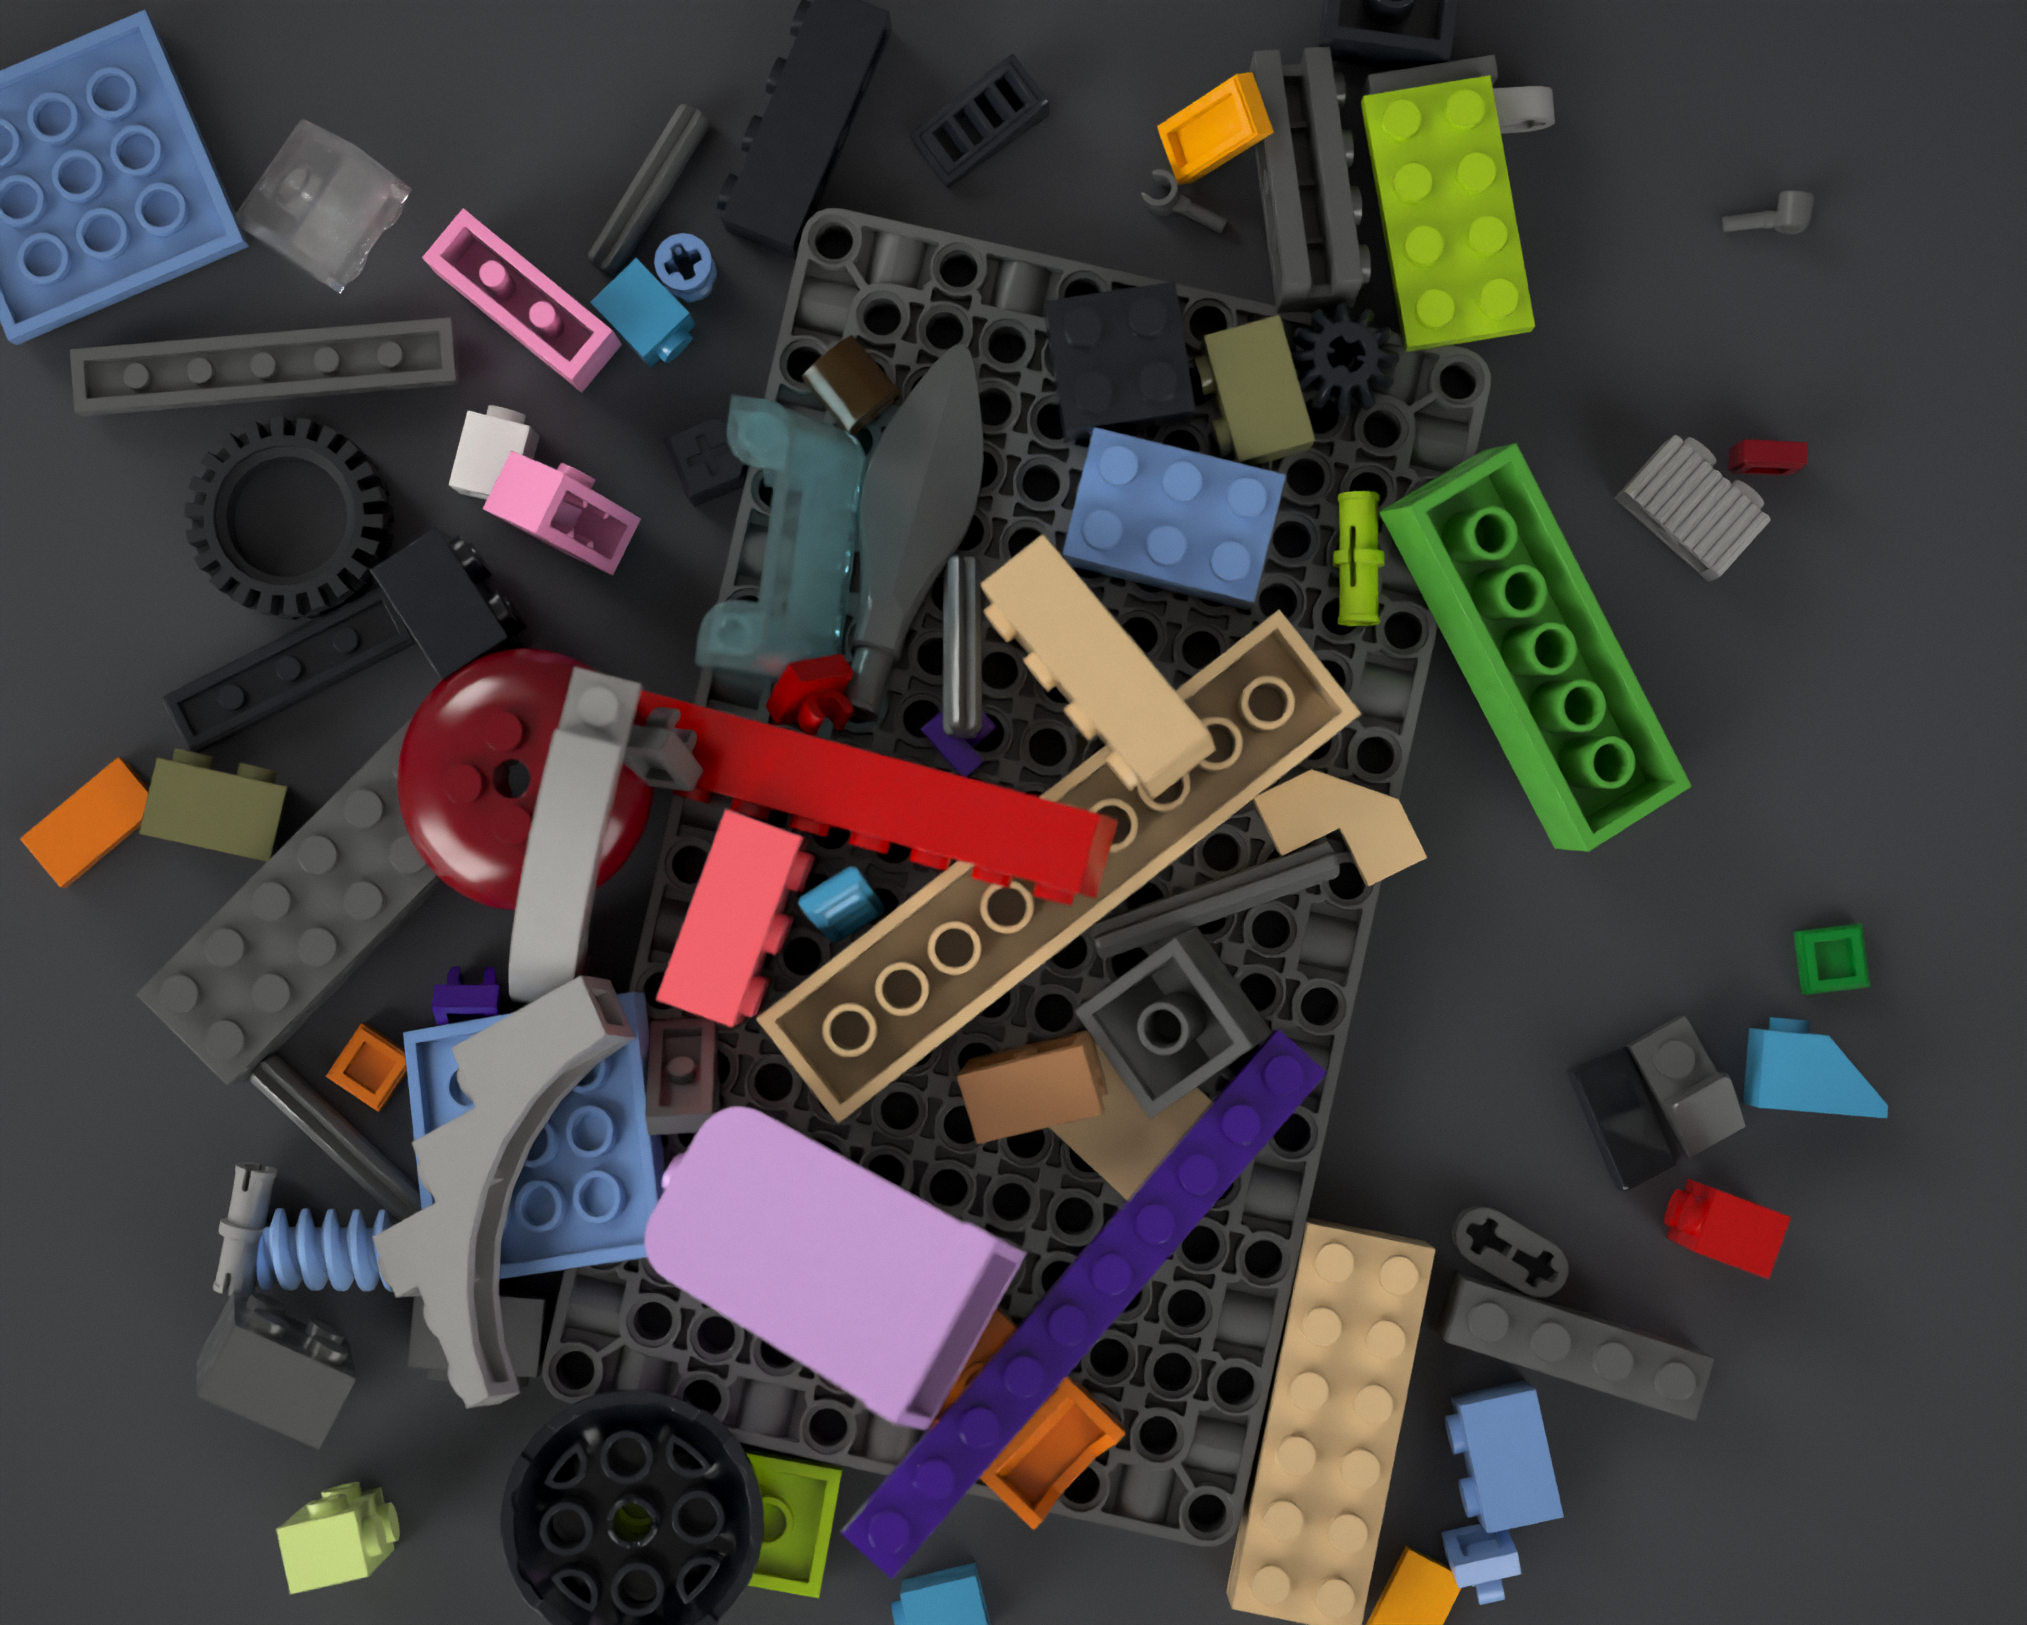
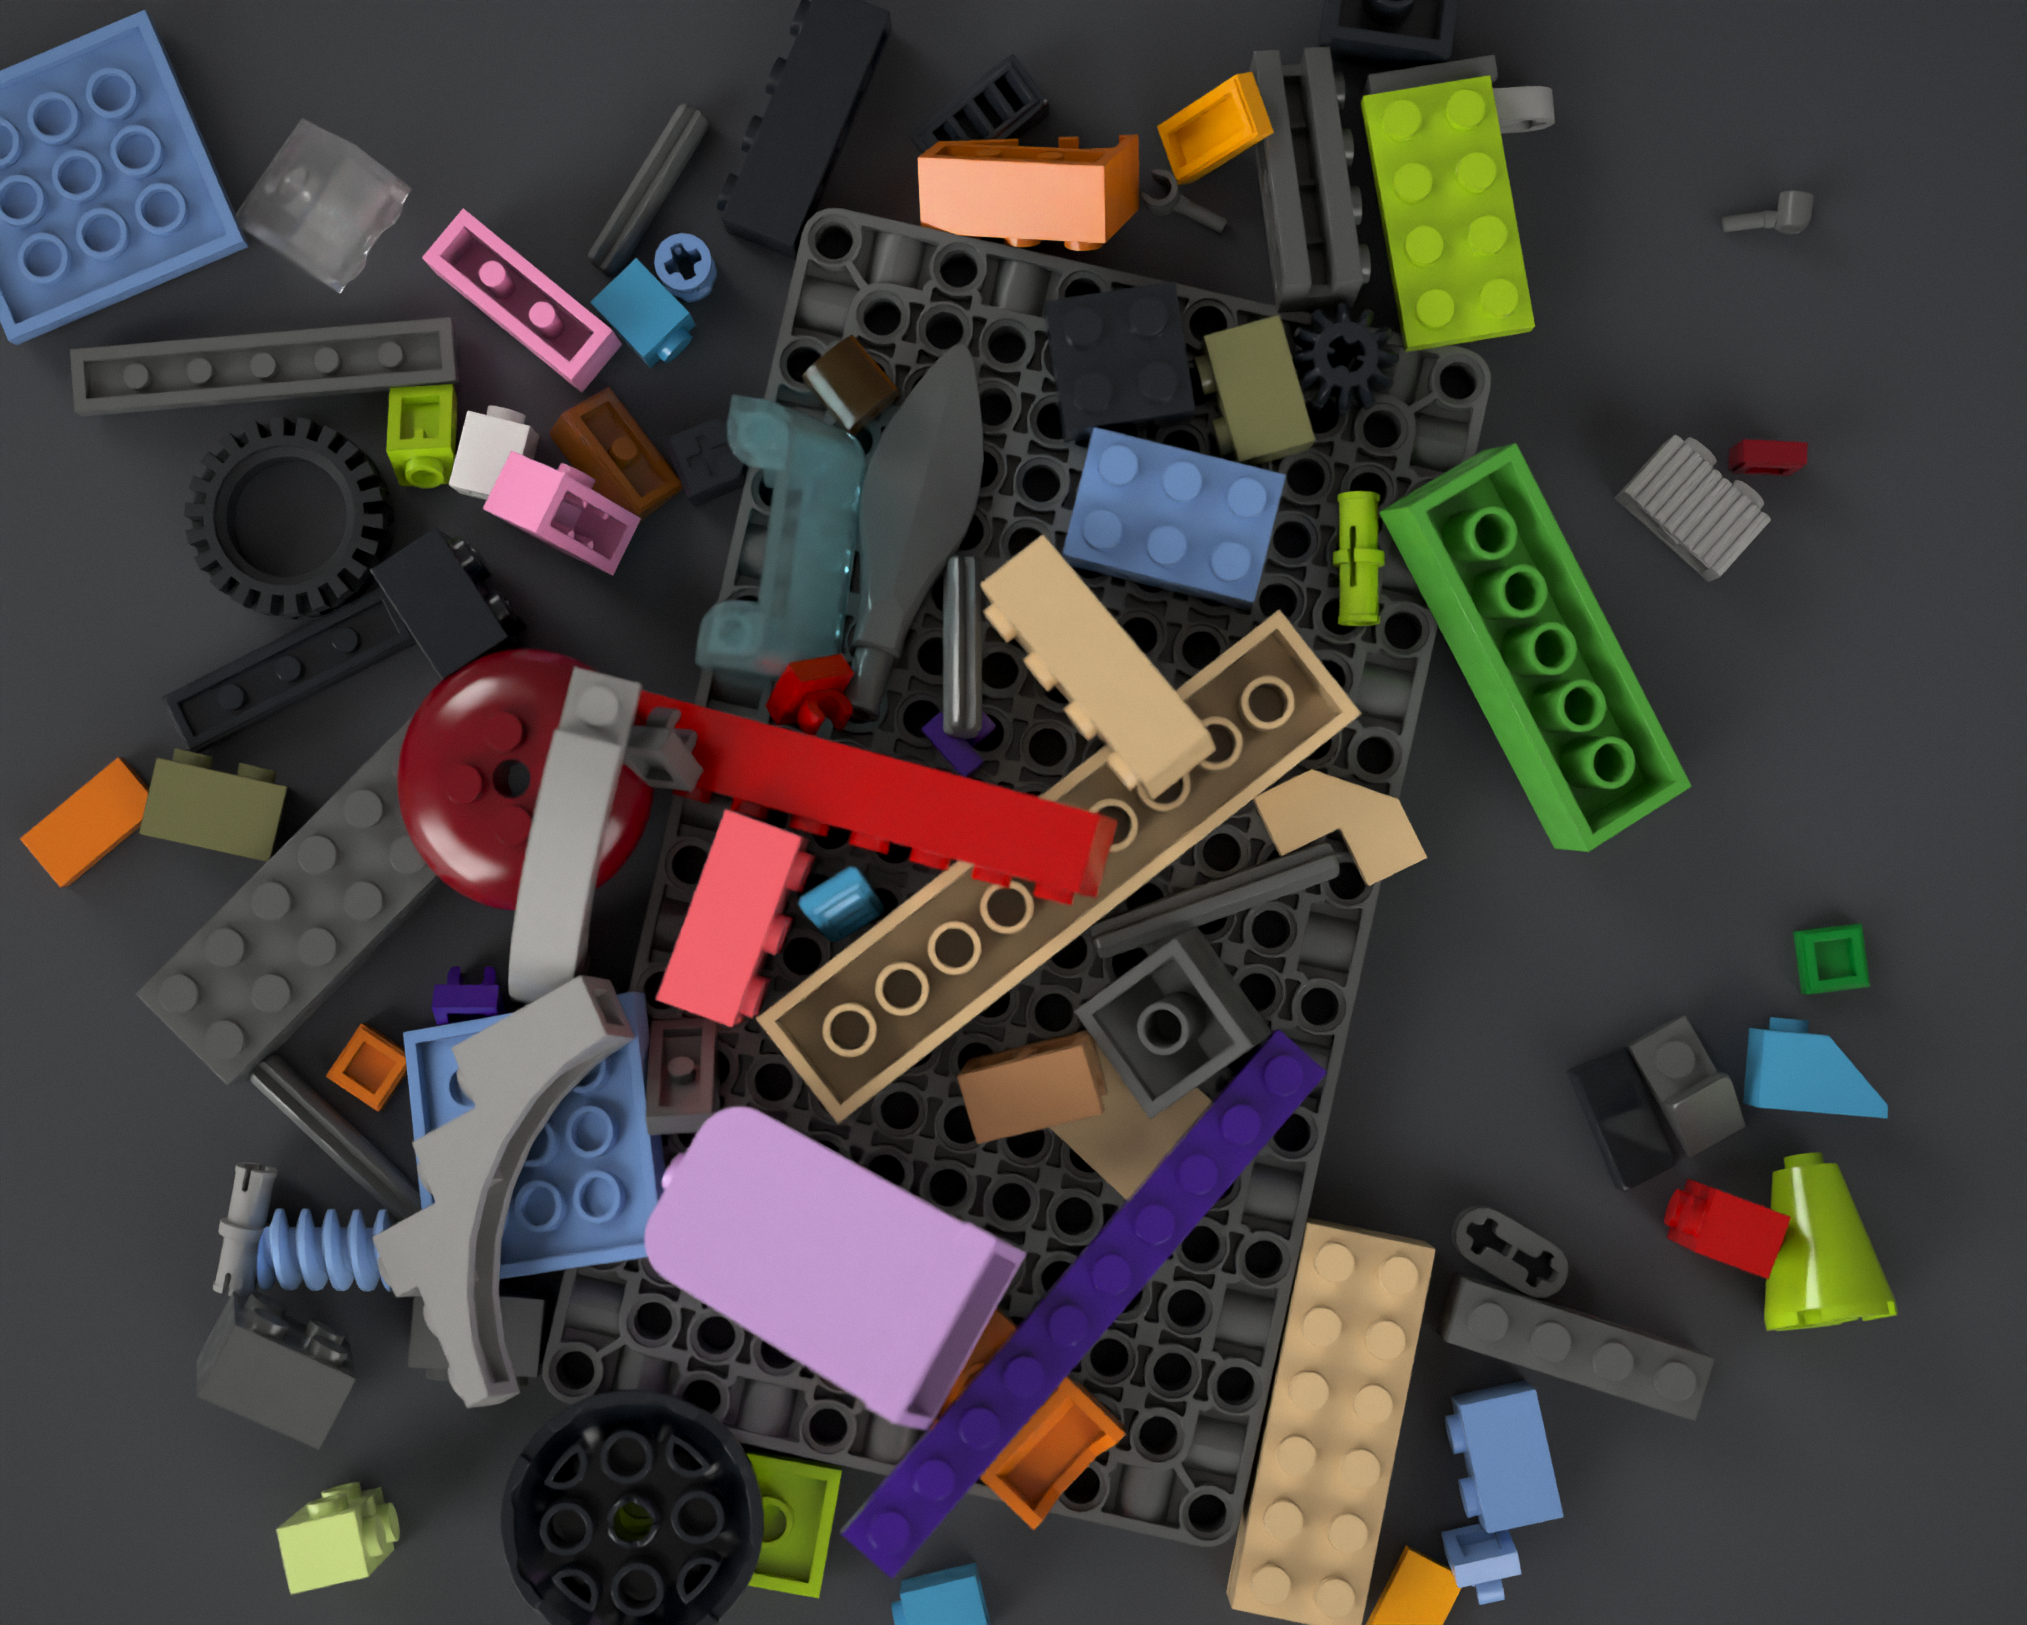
(422, 434): none -> lime bracket
(615, 451): none -> dark orange slope
(1030, 191): none -> wedge
(1826, 1258): none -> lime cone

